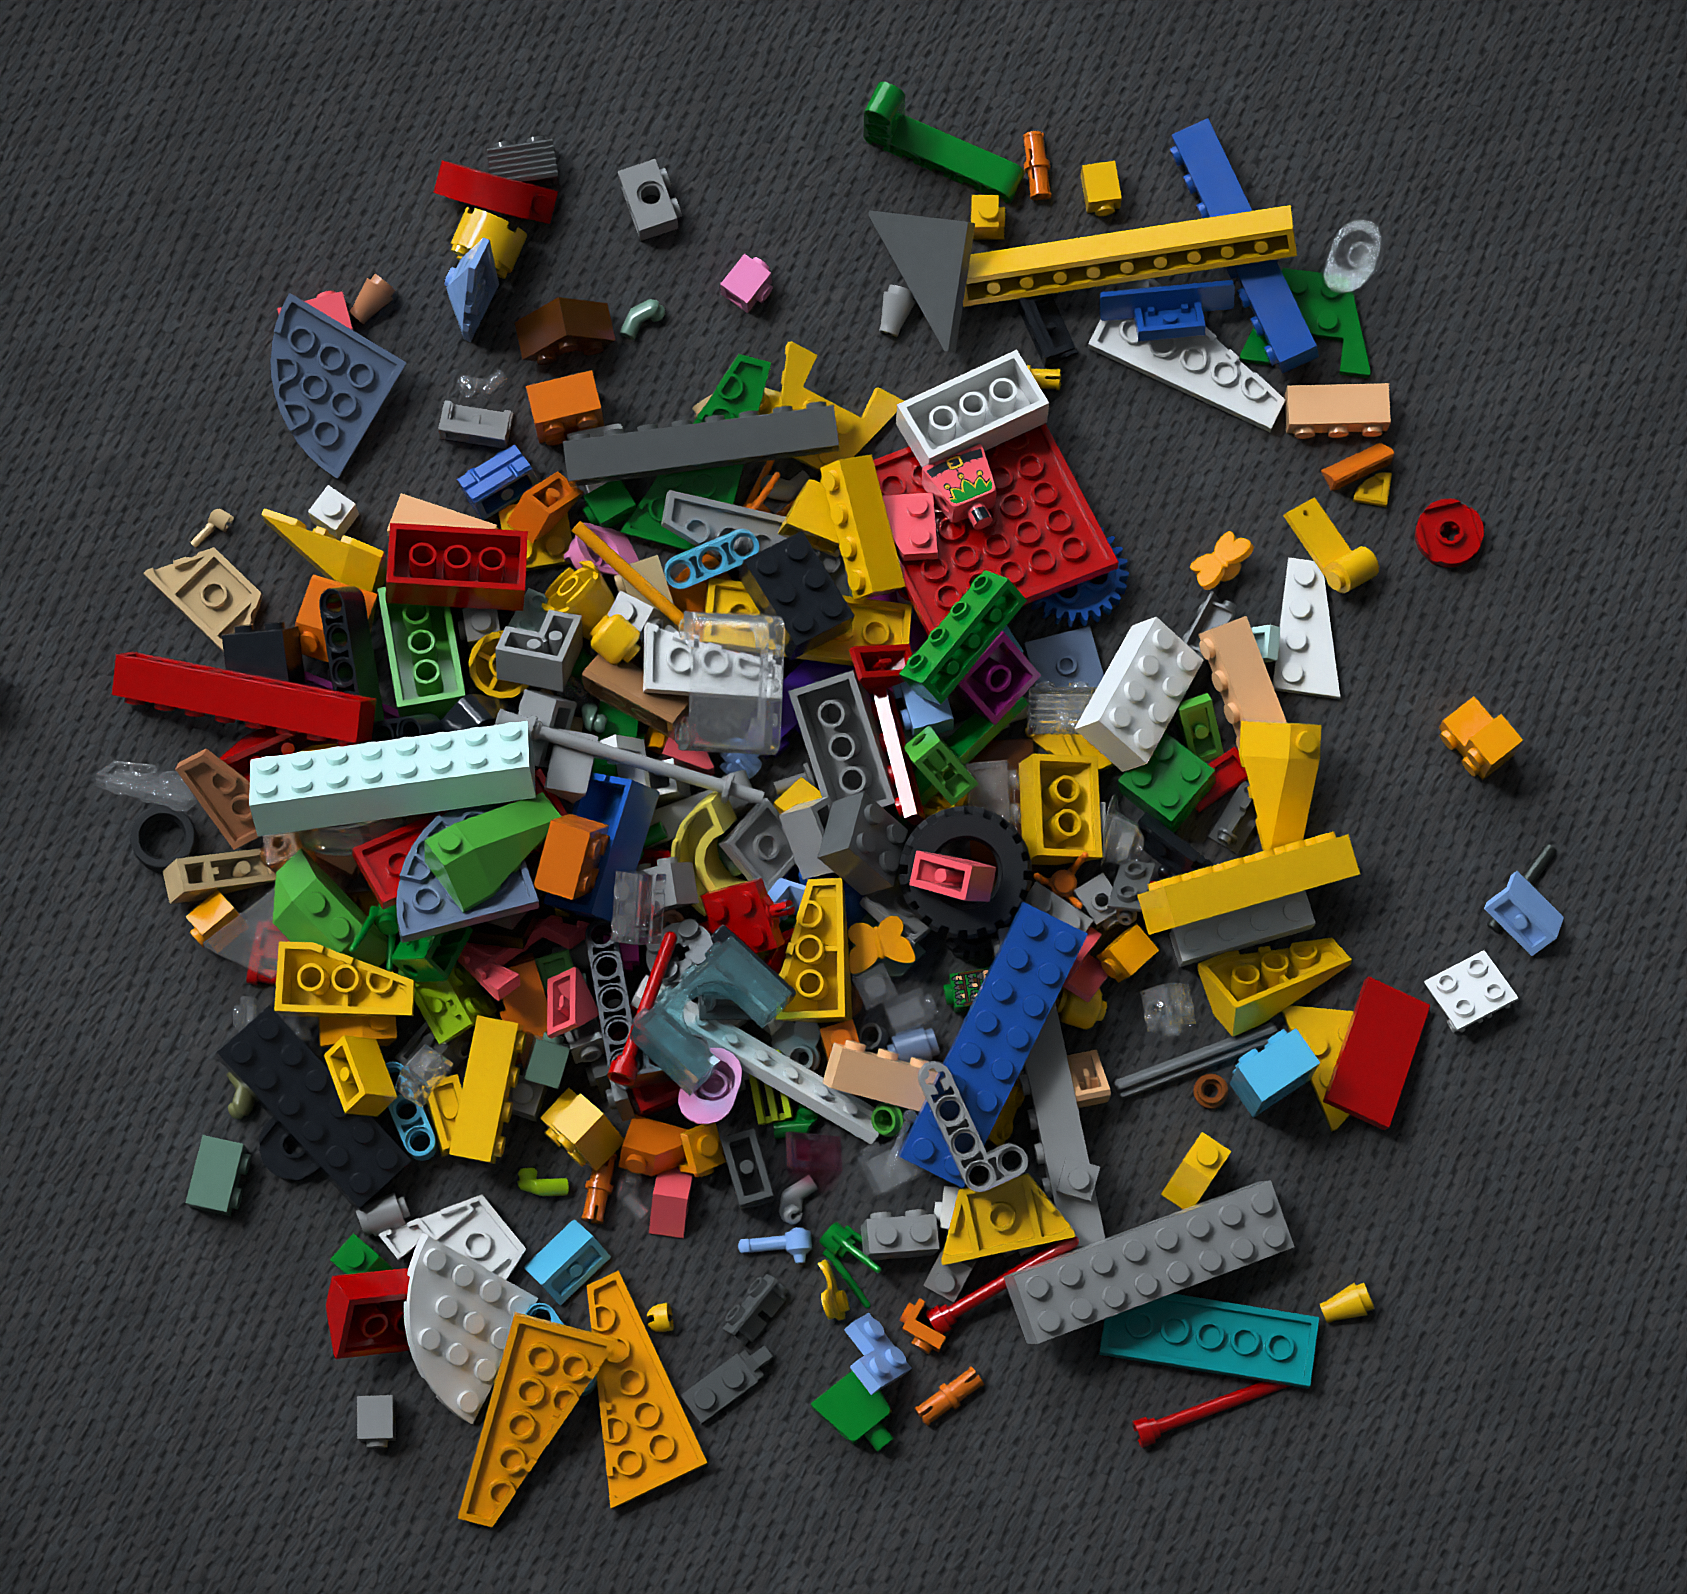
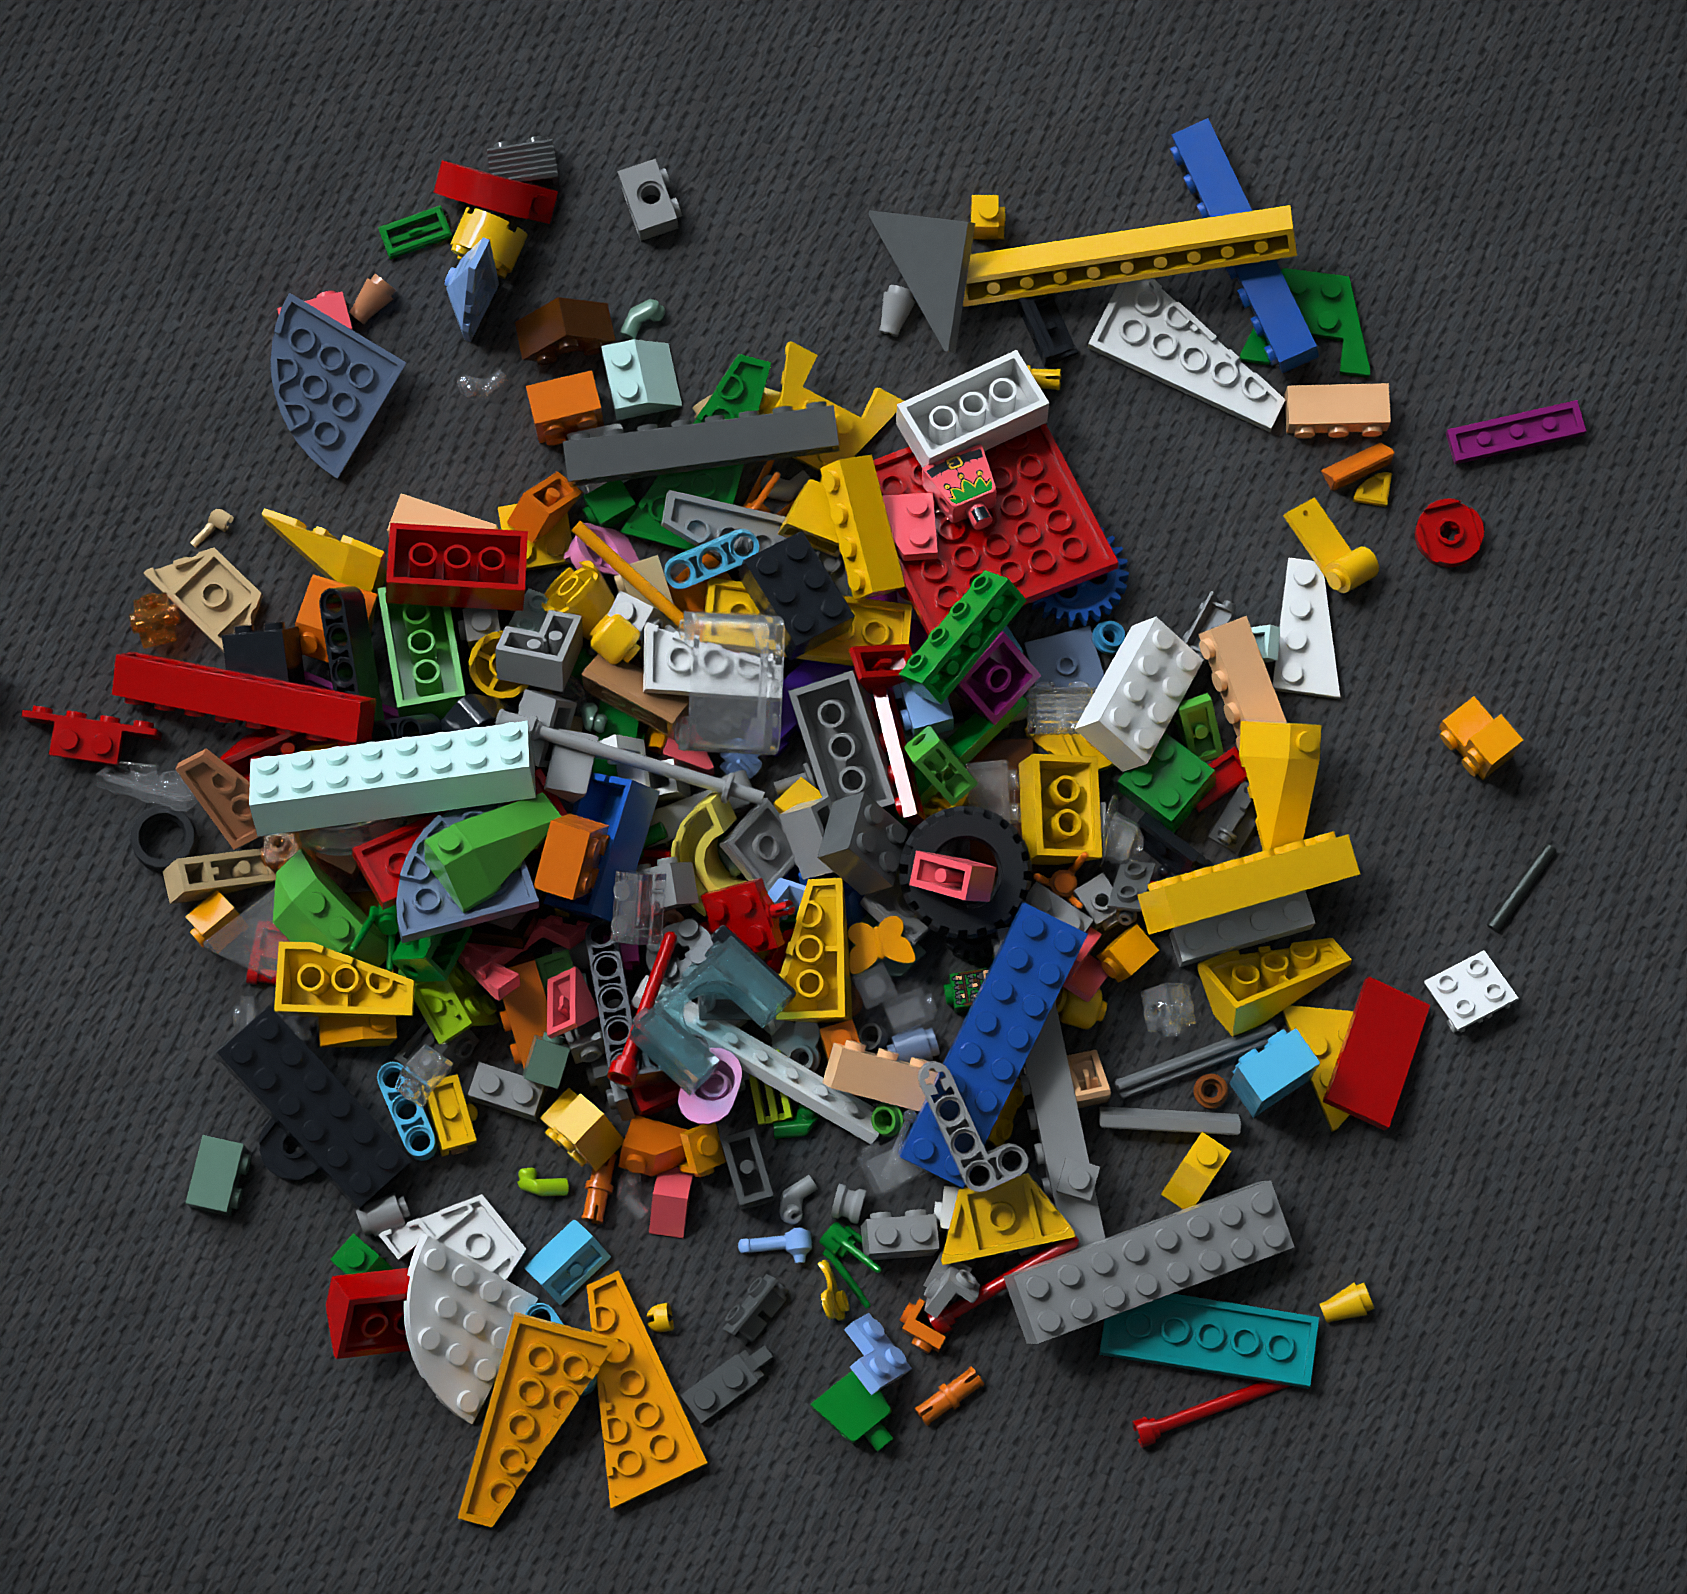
(89, 739): none -> red bracket
(155, 619): none -> clear orange brick
(242, 1101): olive arm -> none
(333, 512): white brick -> none
(360, 1075): yellow brick -> none
(376, 1420): light grey brick -> none
(419, 243): none -> green tile
(475, 425): light grey hinge -> none
(487, 1089): yellow brick -> none
(498, 482): blue brick -> none
(640, 378): none -> light aqua slope
(747, 283): bright pink brick -> none
(812, 1153): clear pink slope -> none
(848, 1203): none -> light grey wheel
(931, 148): green beam -> none
(941, 1291): none -> light grey bracket
(1036, 165): orange pin -> none
(1101, 188): yellow brick -> none
(1110, 628): none -> dark azure plate
(1168, 310): blue bracket -> none
(1169, 1120): none -> light grey tile
(1223, 562): light orange animal -> none
(1353, 256): clear piece -> none
(1515, 432): none -> magenta plate
(1525, 914): light blue panel -> none

